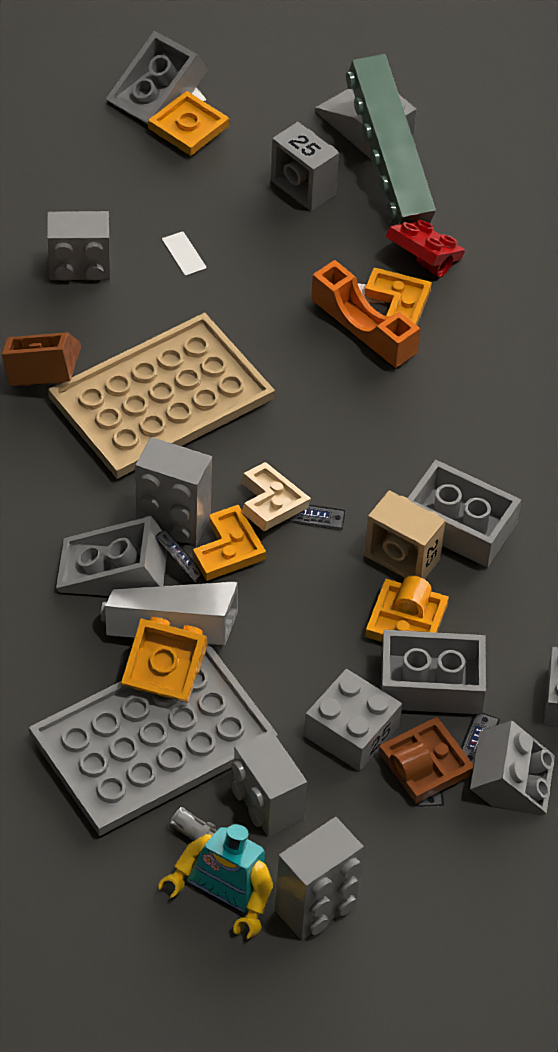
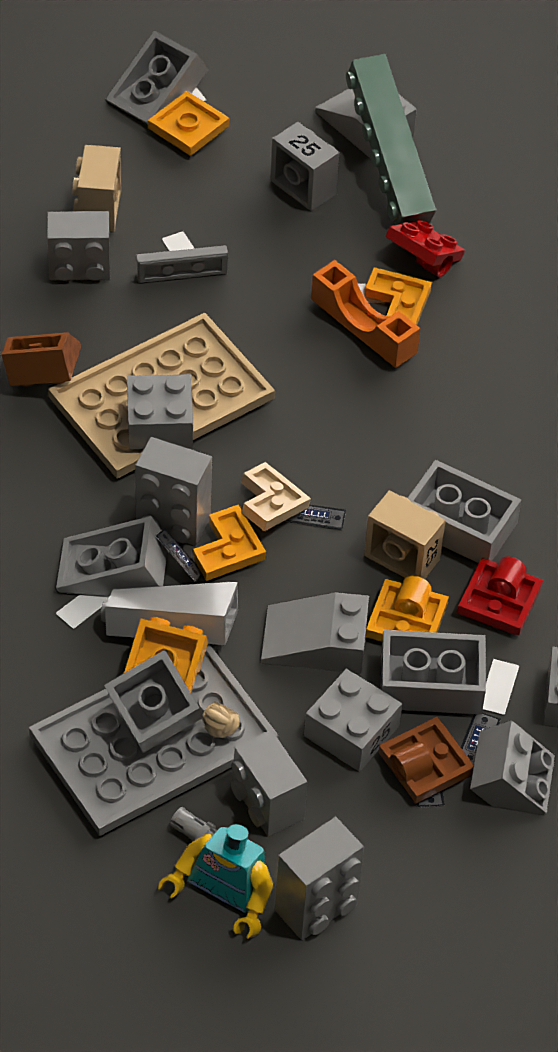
(81, 608): none -> white sticker
(98, 181): none -> tan brick
(154, 701): none -> light grey brick
(160, 409): none -> light grey brick
(182, 264): none -> light grey tile
(220, 720): none -> tan piece
(317, 632): none -> light grey slope
(499, 686): none -> white sticker
(501, 594): none -> red plate

